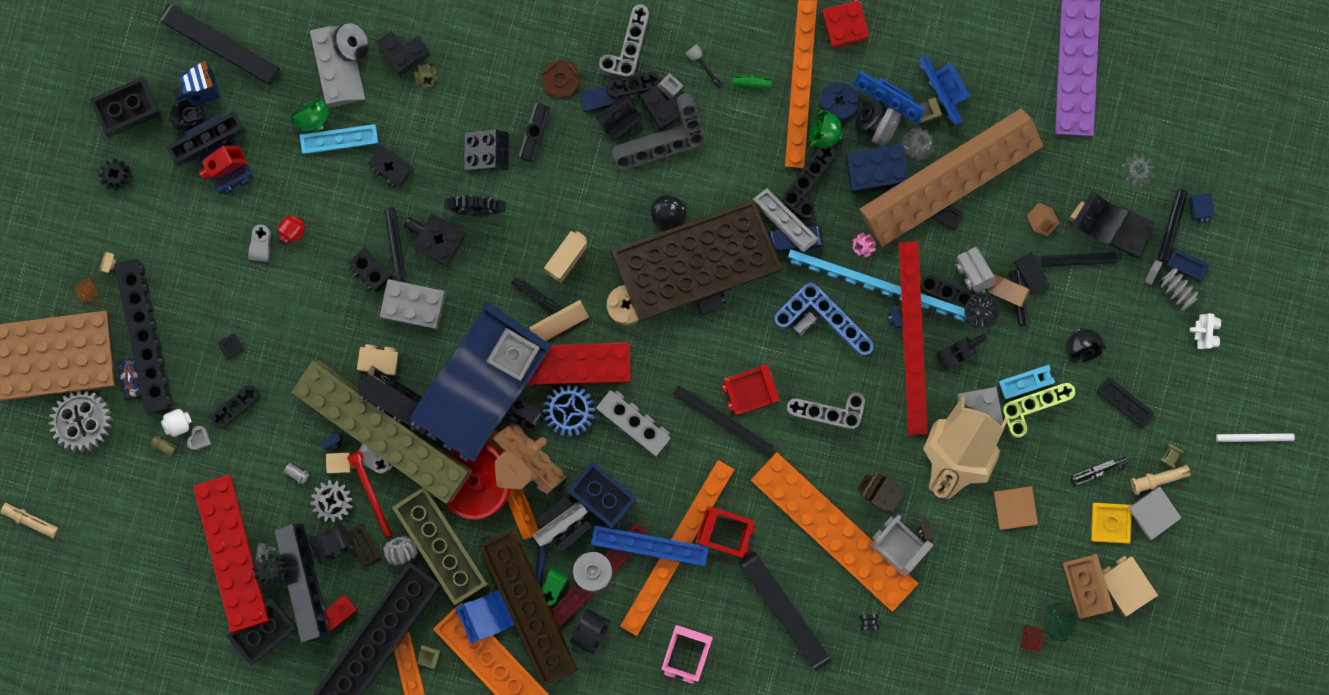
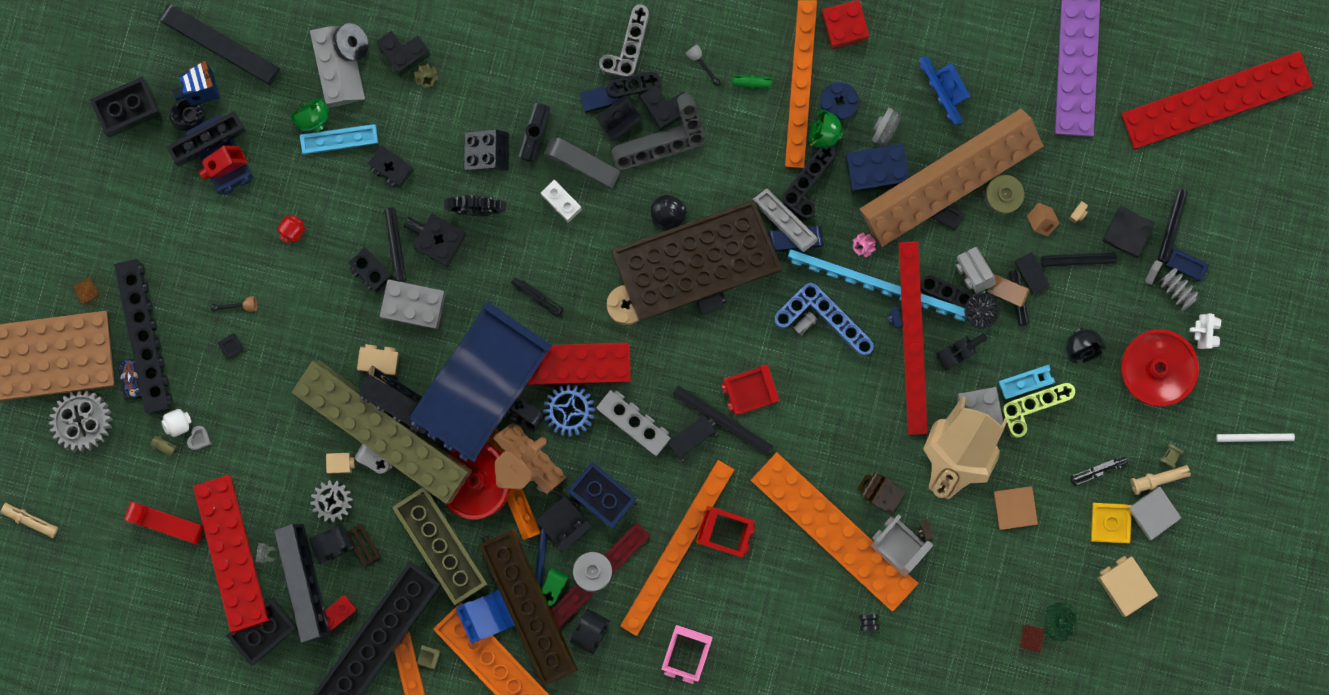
(107, 262): tan plate -> none
(108, 173): black gear -> none
(163, 522): none -> red beam
(227, 419): black beam -> none
(249, 304): none -> hinge
(260, 248): light grey piece -> none
(261, 568): black gear -> none
(296, 473): light grey pin -> none
(332, 442): dark blue plate -> none
(356, 461): red piece -> none
(400, 550): light grey gear -> none
(513, 354): light grey tile -> none
(560, 79): reddish brown tile -> none
(560, 321): tan tile -> none
(560, 524): light grey plate -> none
(561, 201): none -> white brick
(566, 256): tan brick -> none
(582, 162): none -> dark grey beam
(650, 545): blue plate -> none
(670, 86): light grey plate -> none
(692, 436): none -> black brick
(785, 611): black beam -> none
(824, 410): light grey beam -> none
(869, 116): black wheel -> none
(890, 96): blue bracket -> none
(918, 143): clear gear -> none
(931, 112): olive panel -> none
(1003, 194): none -> olive piece
(1088, 586): medium nougat plate -> none
(1101, 219): black bracket -> none
(1125, 402): black tile -> none
(1144, 168): clear gear -> none
(1159, 368): none -> red dish
(1201, 207): dark blue brick -> none
(1216, 100): none -> red plate

